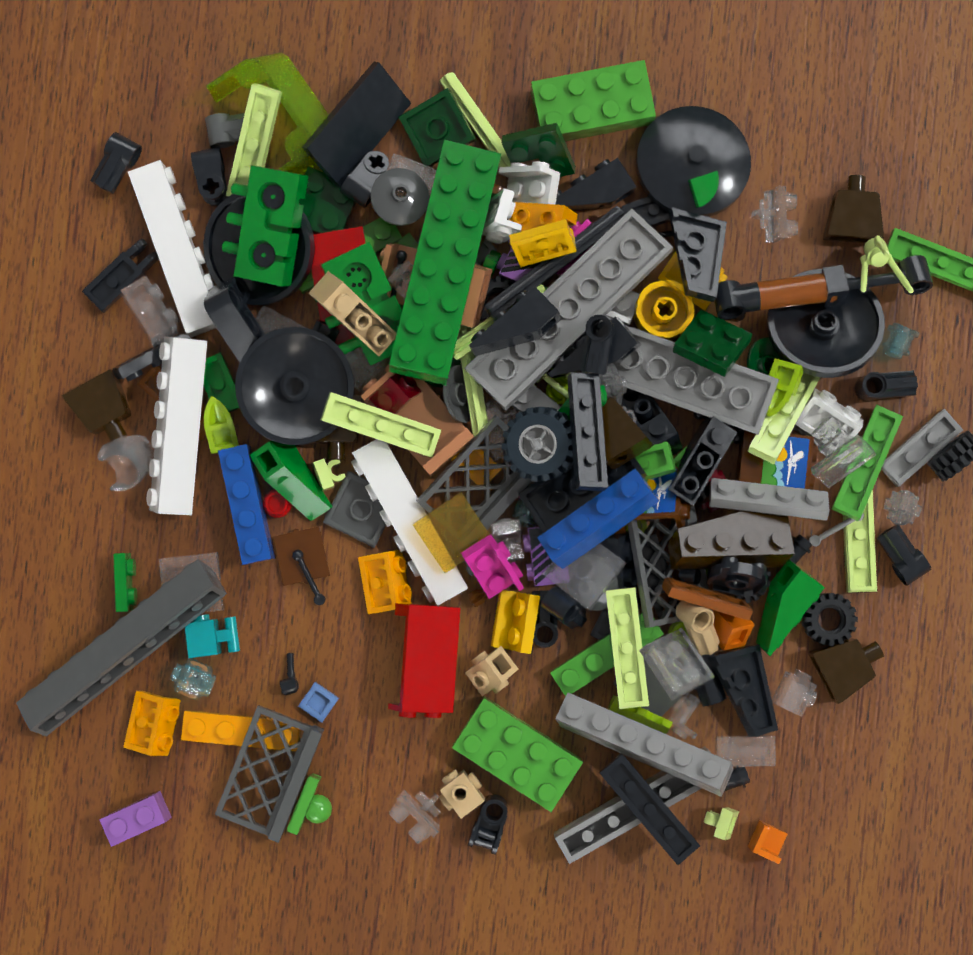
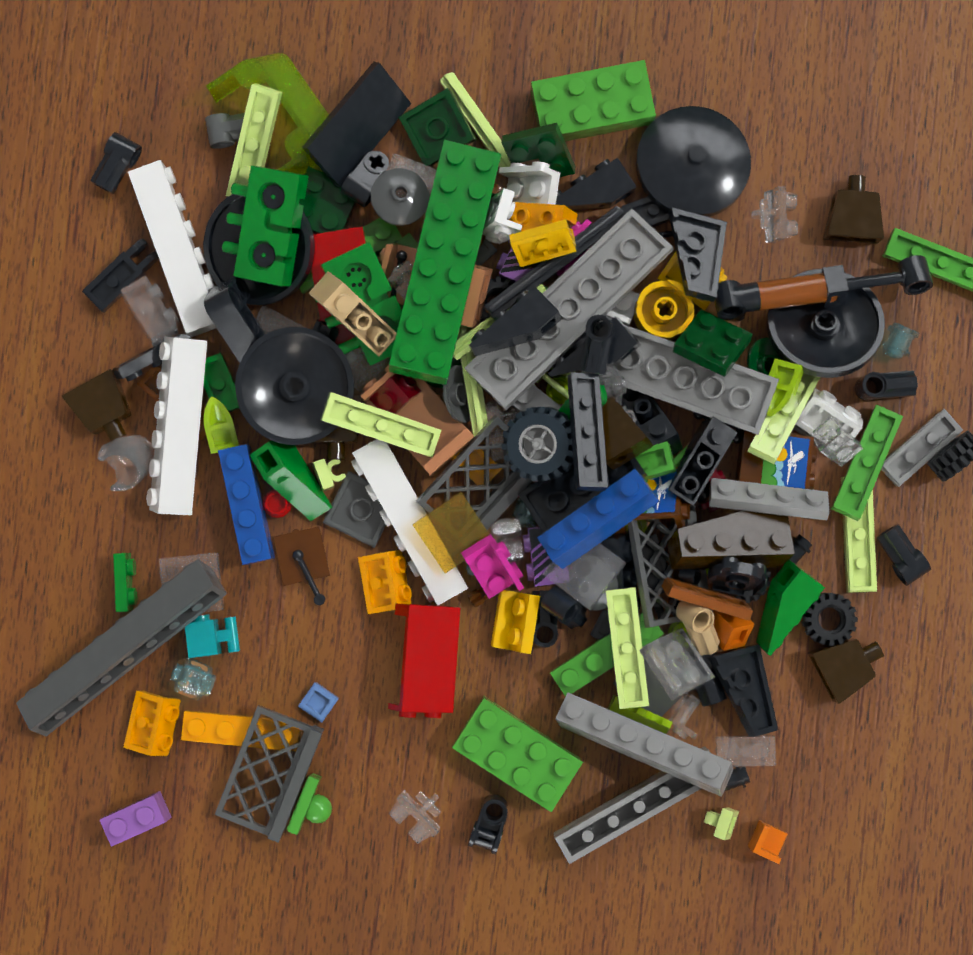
(209, 172): black piece -> none
(290, 684): black hand -> none
(461, 803): tan brick -> none
(491, 671): tan brick -> none
(492, 260): green tile -> none
(649, 809): black plate -> none
(704, 188): green tile -> none
(795, 692): clear brick -> none
(815, 540): light grey hinge -> none
(843, 461): clear tile -> none
(878, 255): yellowish green plant -> none
(902, 507): clear gear -> none

